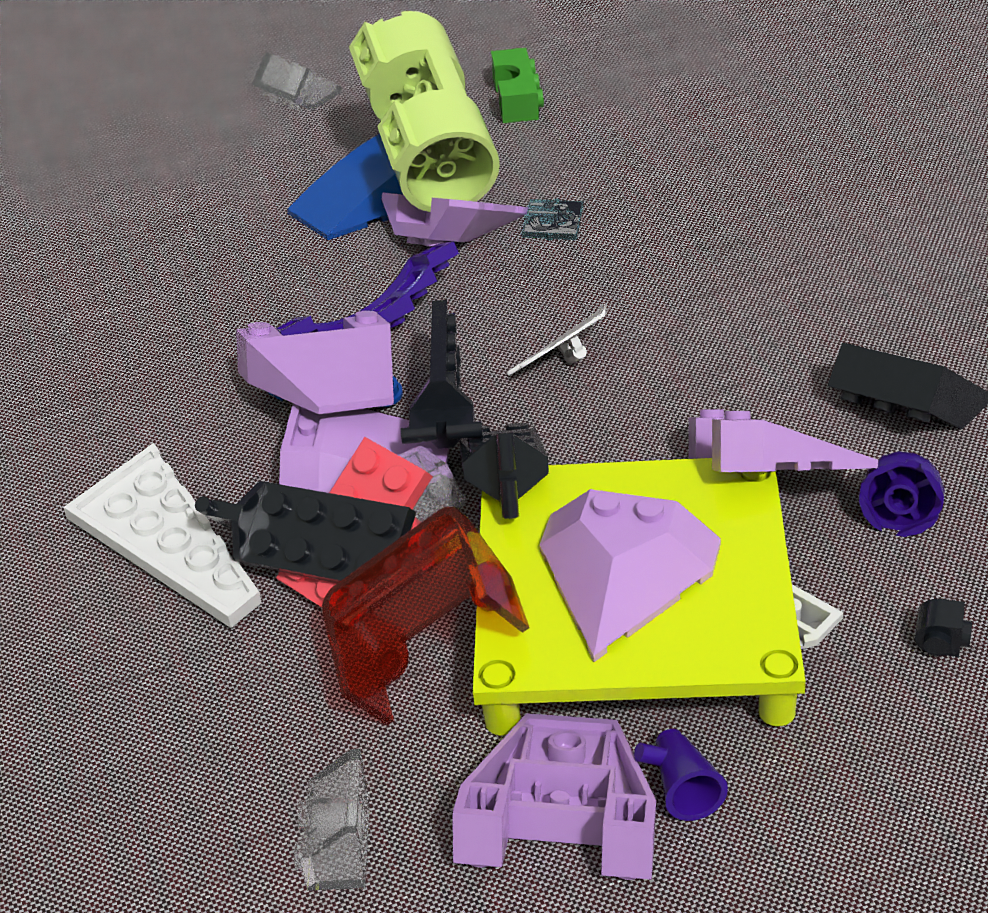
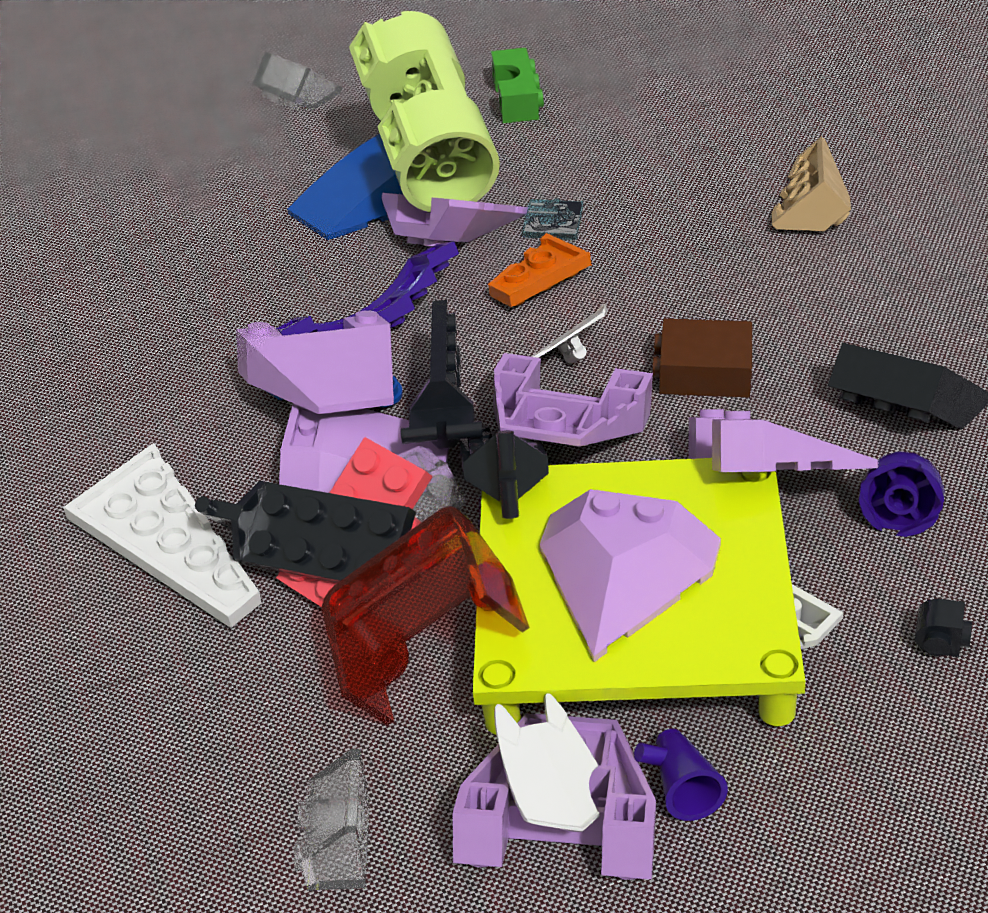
(538, 271): none -> orange wing
(548, 768): none -> white shield
(565, 416): none -> lavender wedge
(704, 357): none -> reddish brown brick
(815, 193): none -> tan wedge

